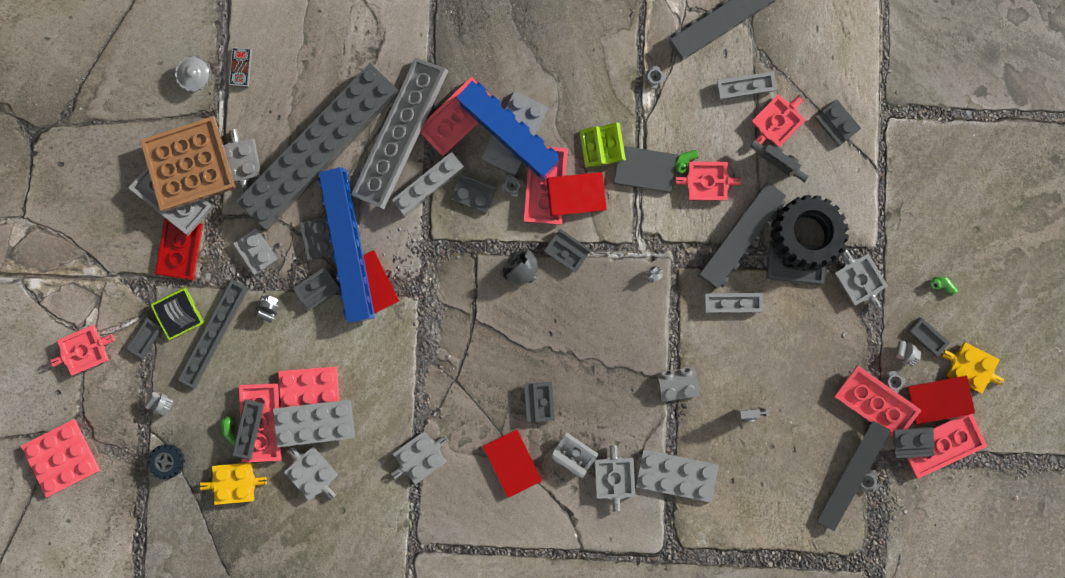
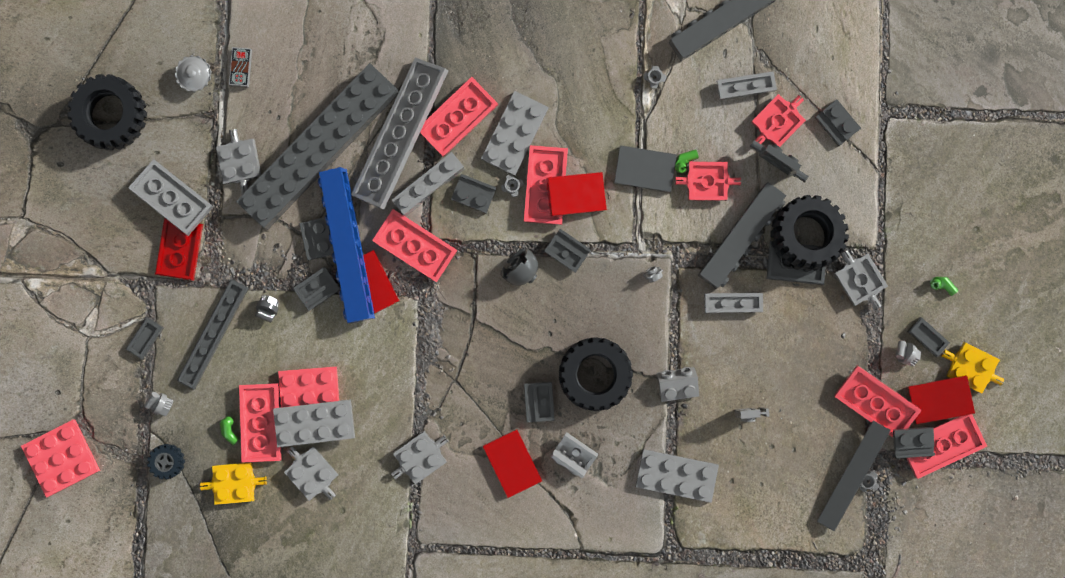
(82, 350): coral plate -> none
(85, 101): none -> black tyre
(177, 313): slope -> none
(187, 164): medium nougat plate -> none
(248, 429): dark grey tile -> none
(255, 251): light grey plate -> none
(414, 245): none -> coral plate
(507, 130): blue brick -> none
(595, 400): none -> black tyre
(602, 145): lime slope -> none
(614, 478): light grey plate -> none
(900, 381): light grey plate -> none

